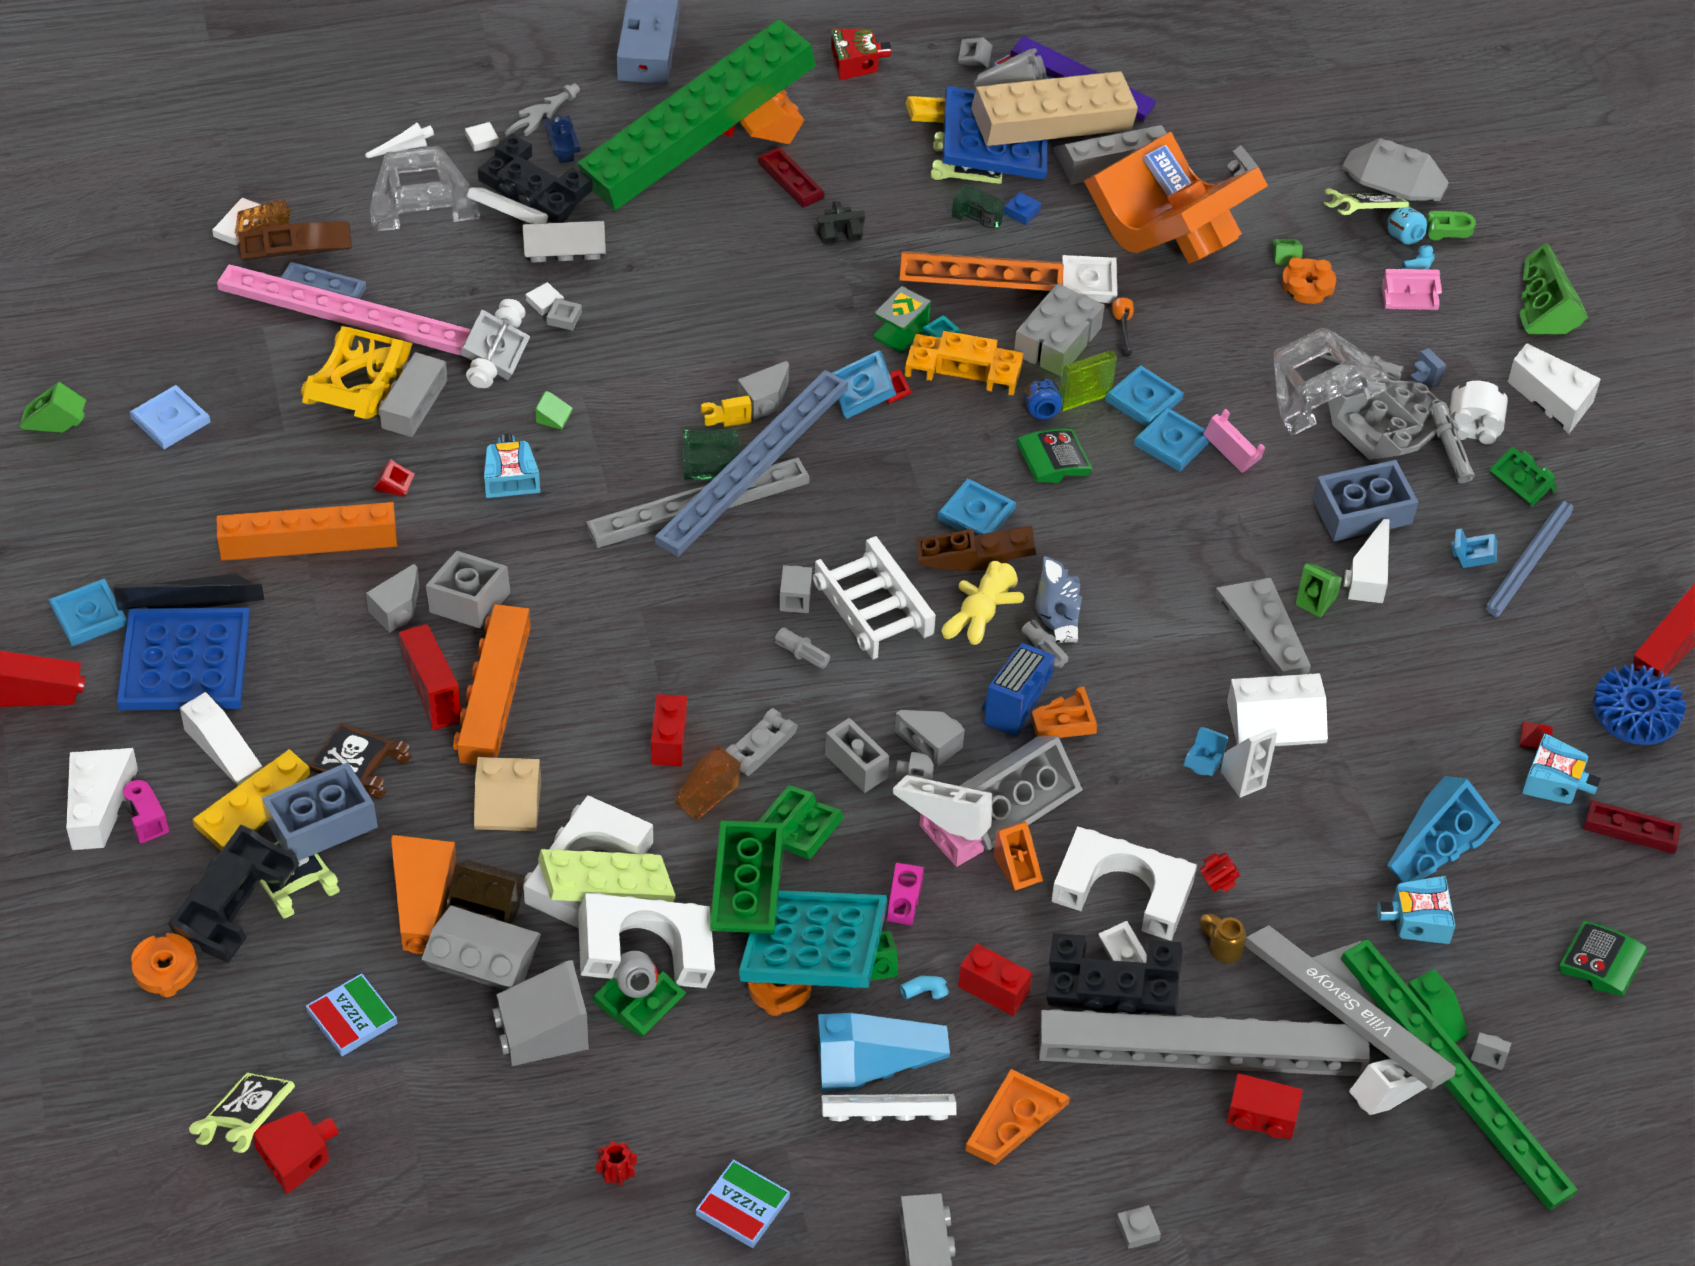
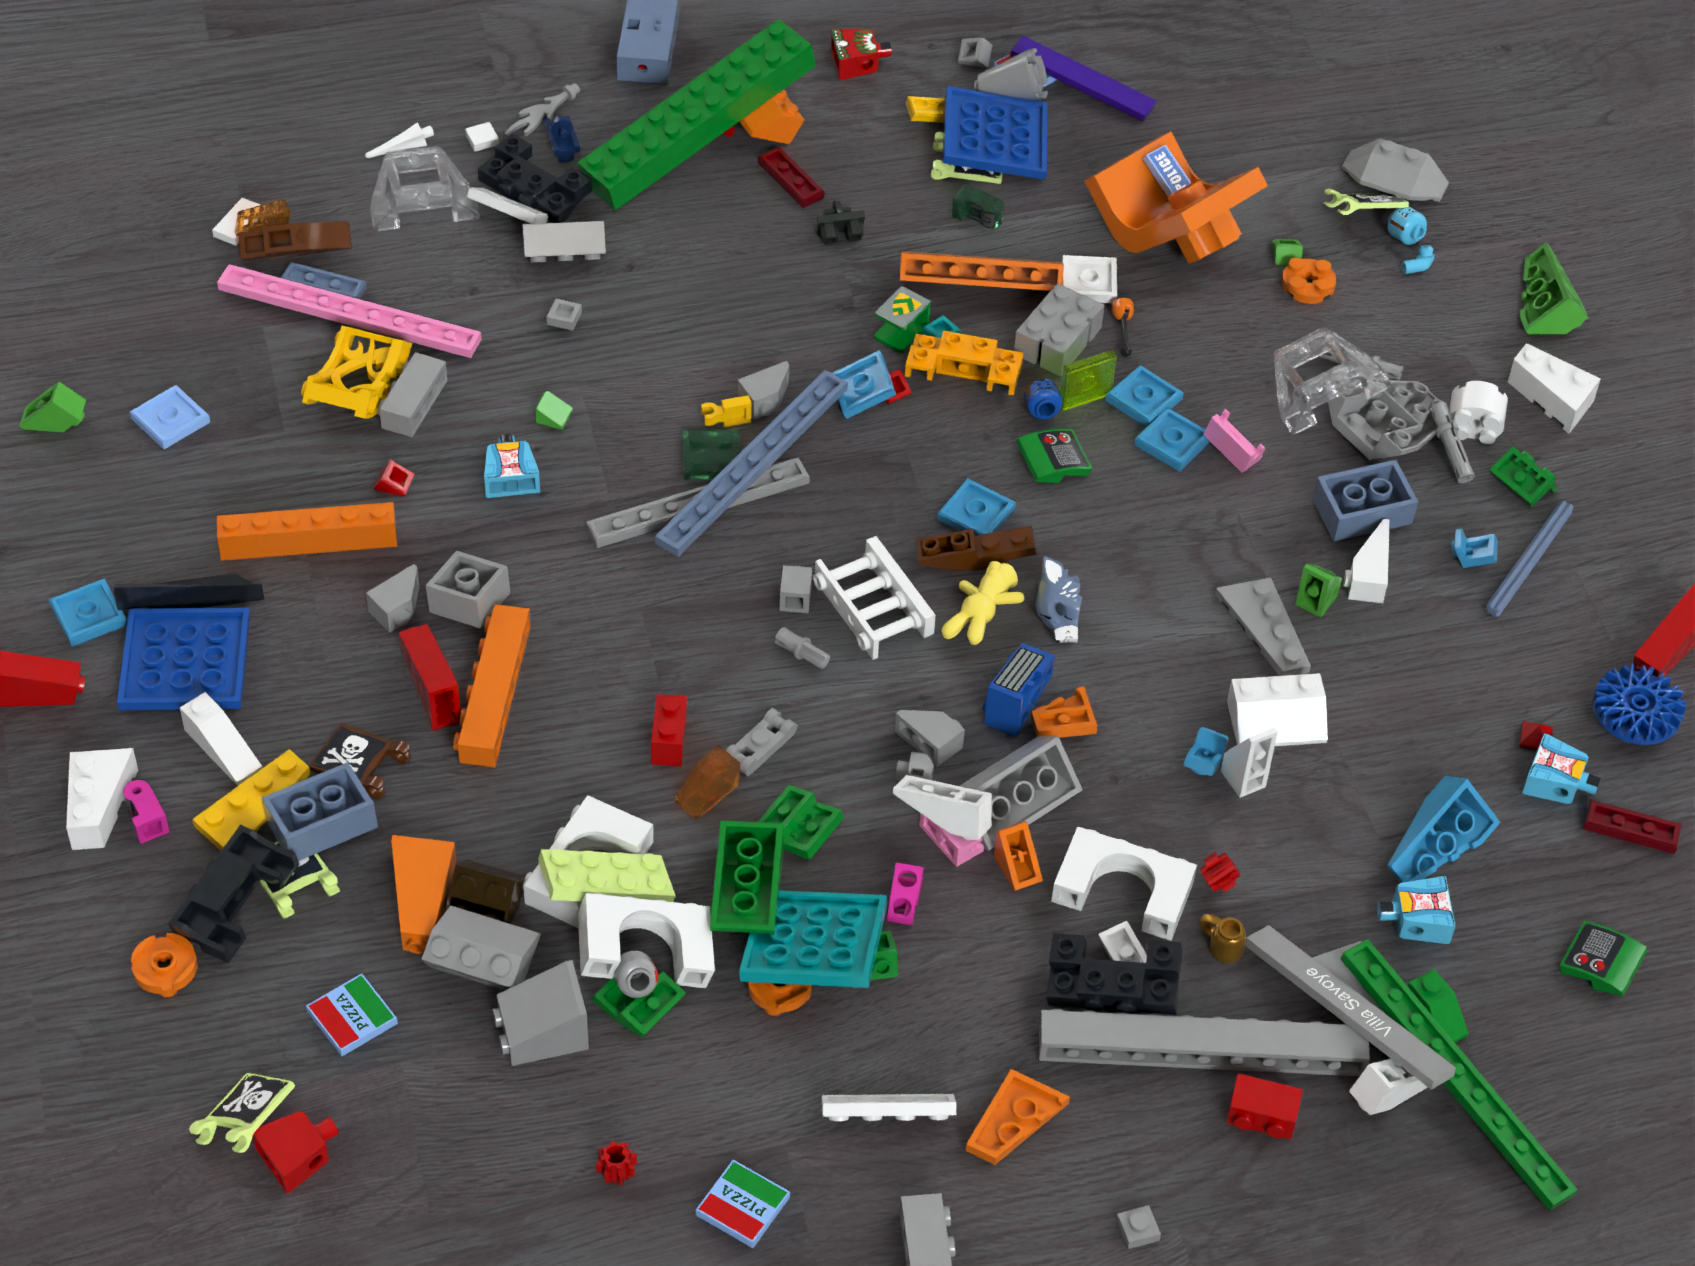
(495, 344): plate -> none
(507, 794): tan slope -> none
(543, 298): white tile -> none
(857, 755): light grey brick -> none
(869, 1047): wedge -> none
(924, 983): medium azure arm -> none
(995, 979): red brick -> none
(1022, 208): blue plate -> none
(1044, 642): light grey axle -> none
(1054, 108): tan brick -> none
(1091, 156): light grey slope -> none
(1243, 163): light grey tile -> none
(1411, 289): bright pink hinge -> none
(1428, 369): sand blue tile -> none
(1450, 224): bright green plate -> none
(1491, 1051): light grey plate -> none

